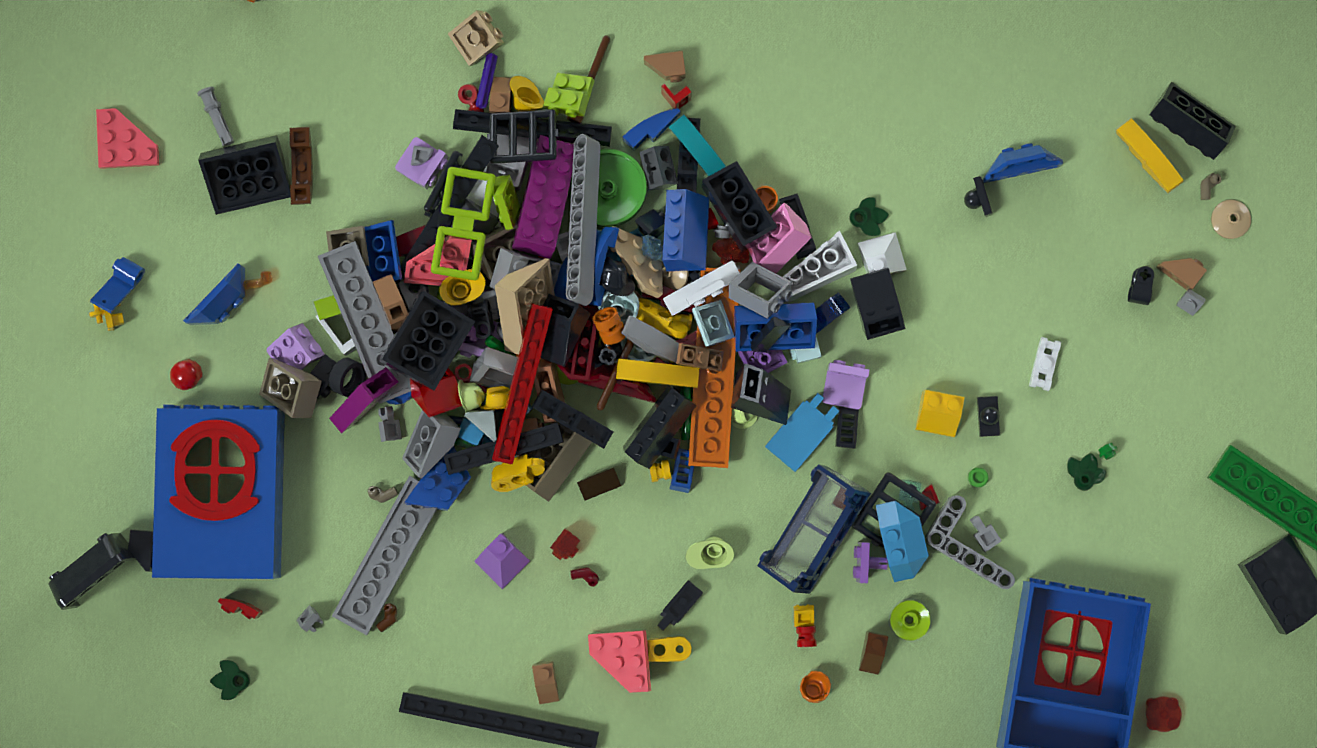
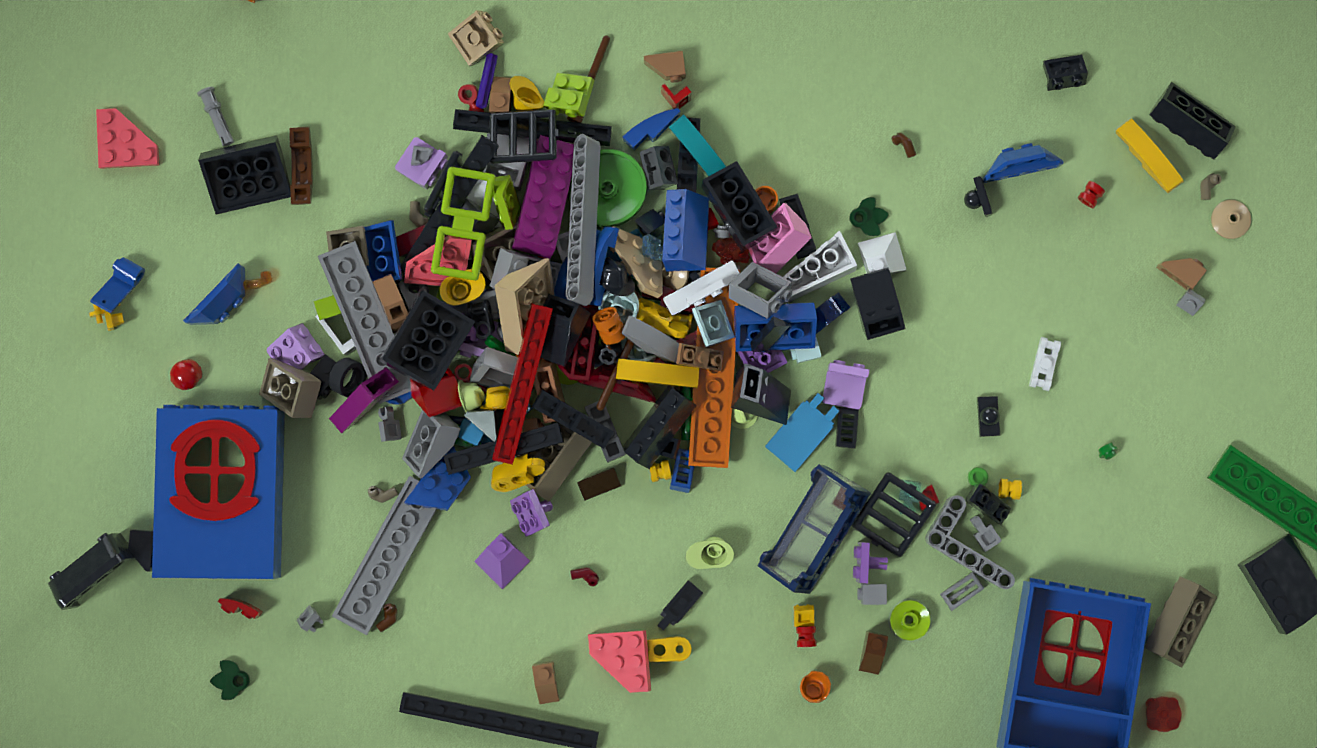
(415, 215): none -> dark tan arm
(531, 512): none -> medium lavender plate
(565, 545): clear red brick -> none
(614, 448): none -> dark grey arch
(872, 594): none -> light grey brick
(902, 540): dark azure wedge -> none
(906, 142): none -> reddish brown arm
(939, 413): yellow slope -> none
(961, 591): none -> light grey tile
(988, 503): none -> black slope
(1010, 489): none -> yellow wheel
(1065, 72): none -> black bracket
(1087, 469): dark green plate -> none
(1091, 194): none -> red wheel
(1141, 289): black piece -> none
(1180, 621): none -> dark tan slope

